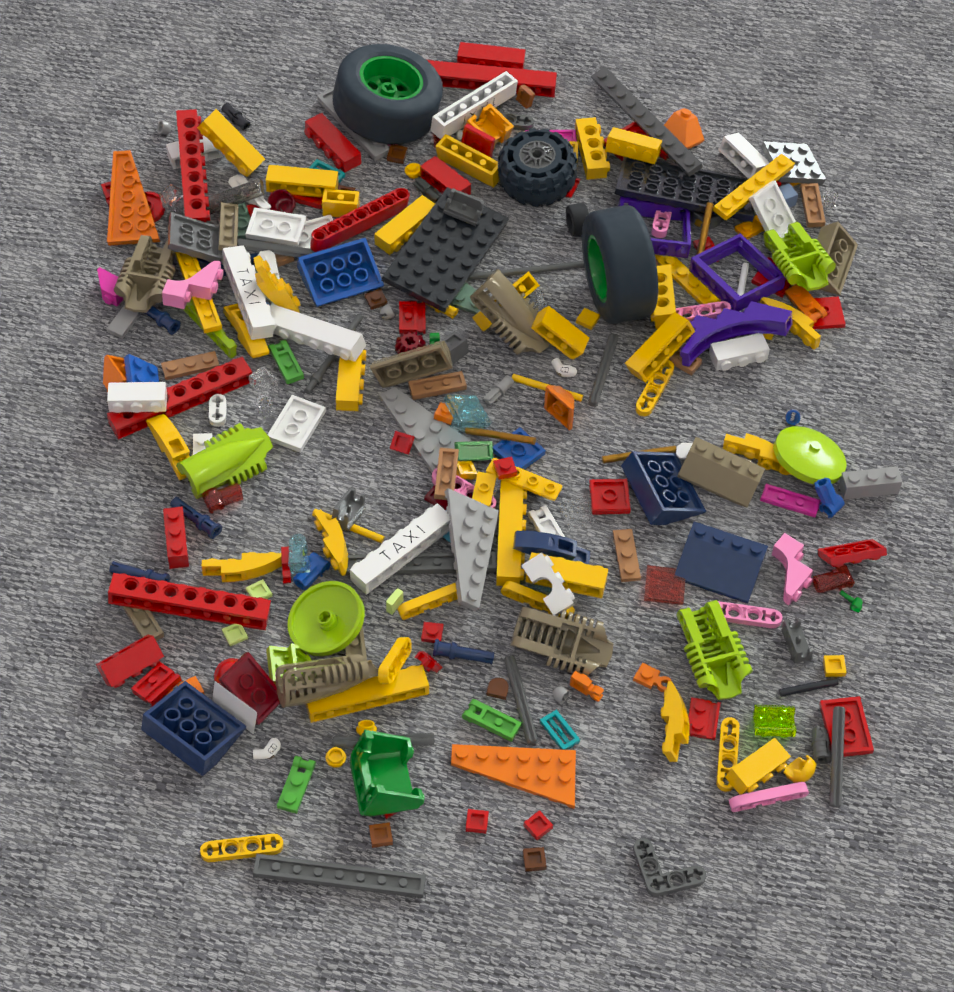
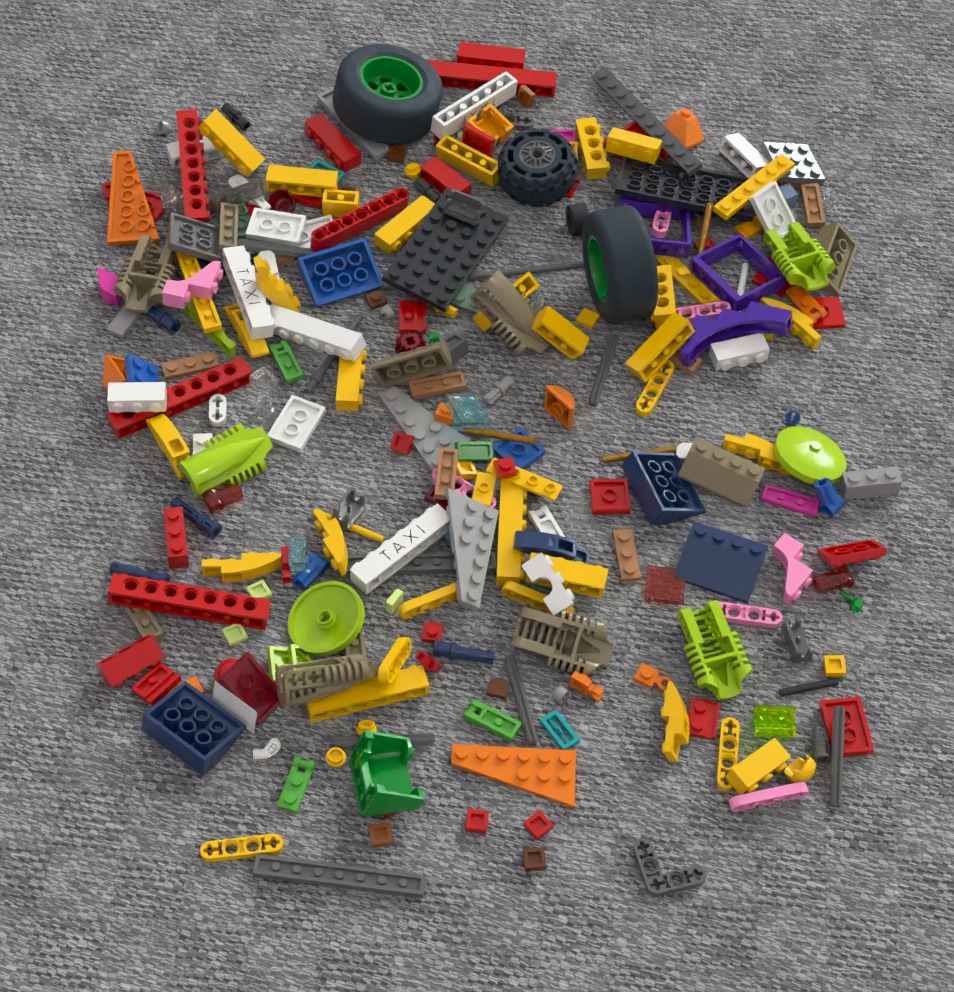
(540, 385): yellow bar -> none
(563, 370): white arm -> none

